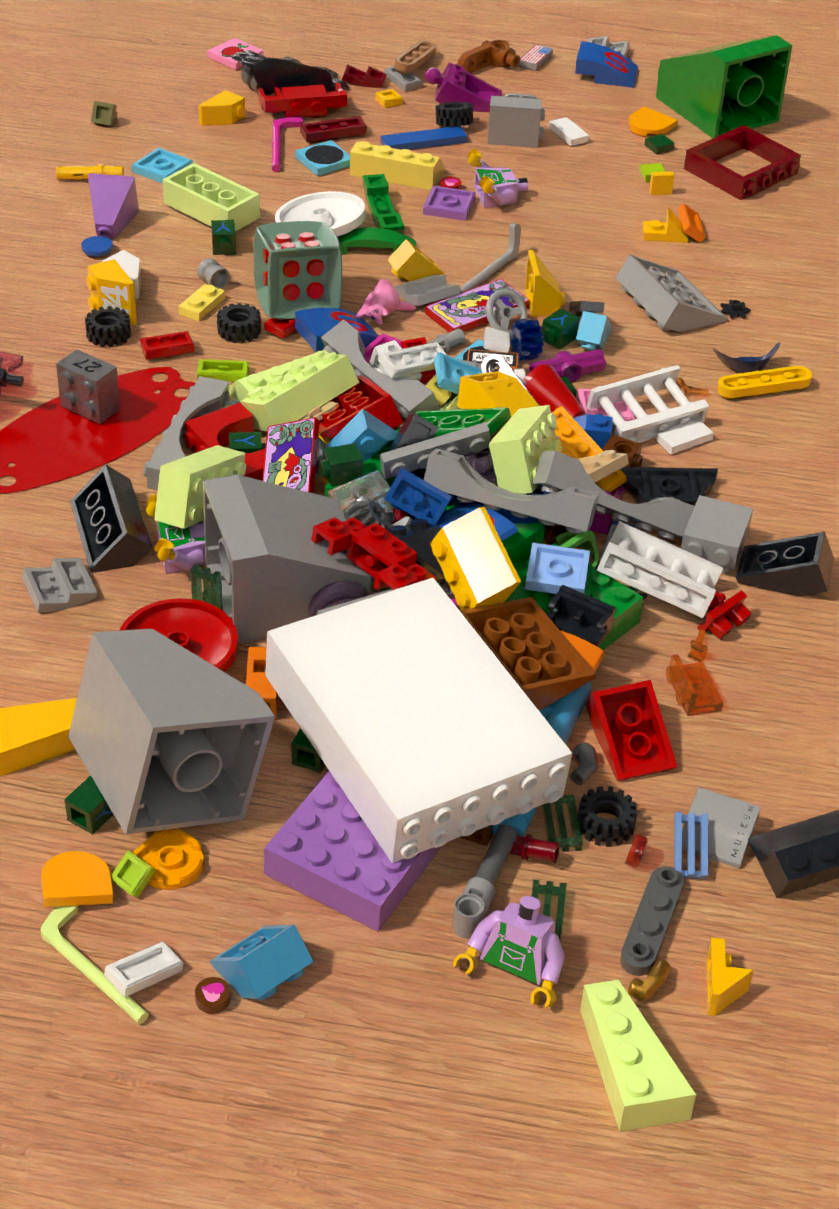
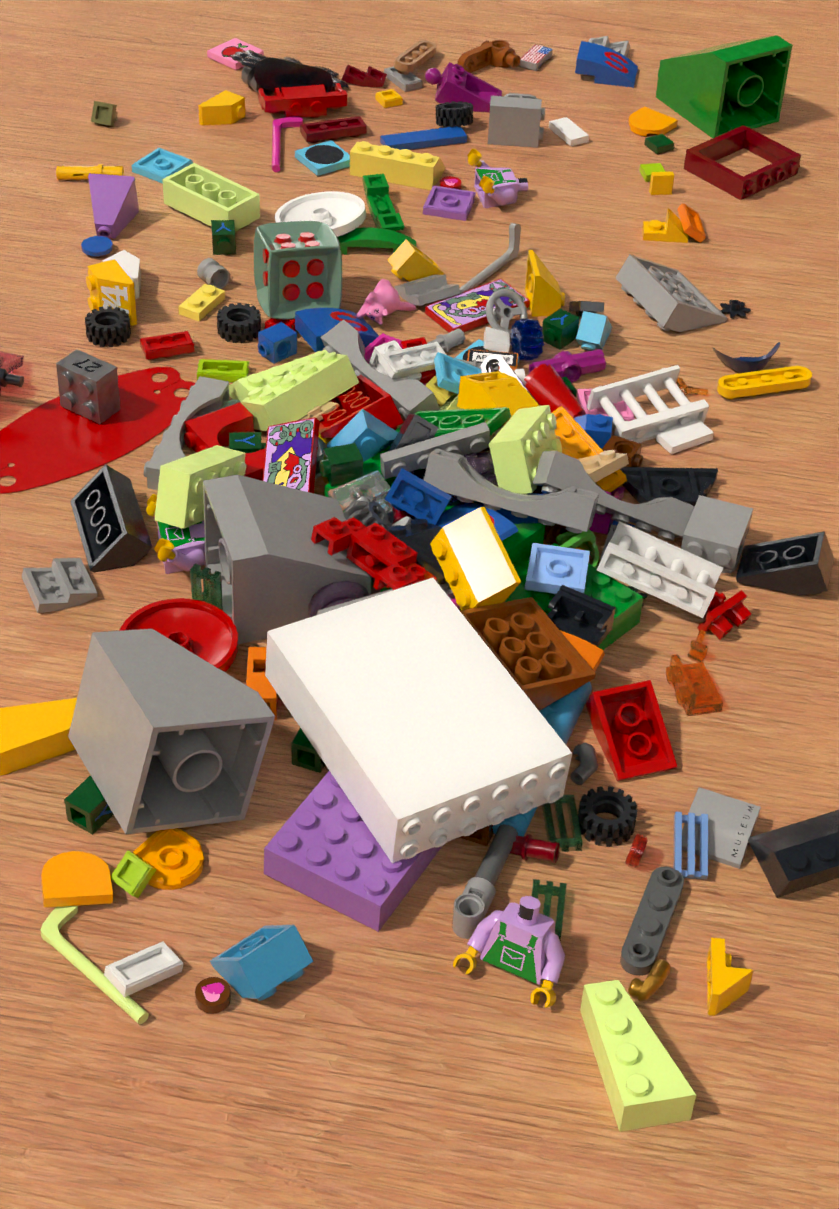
(277, 342): none -> blue brick

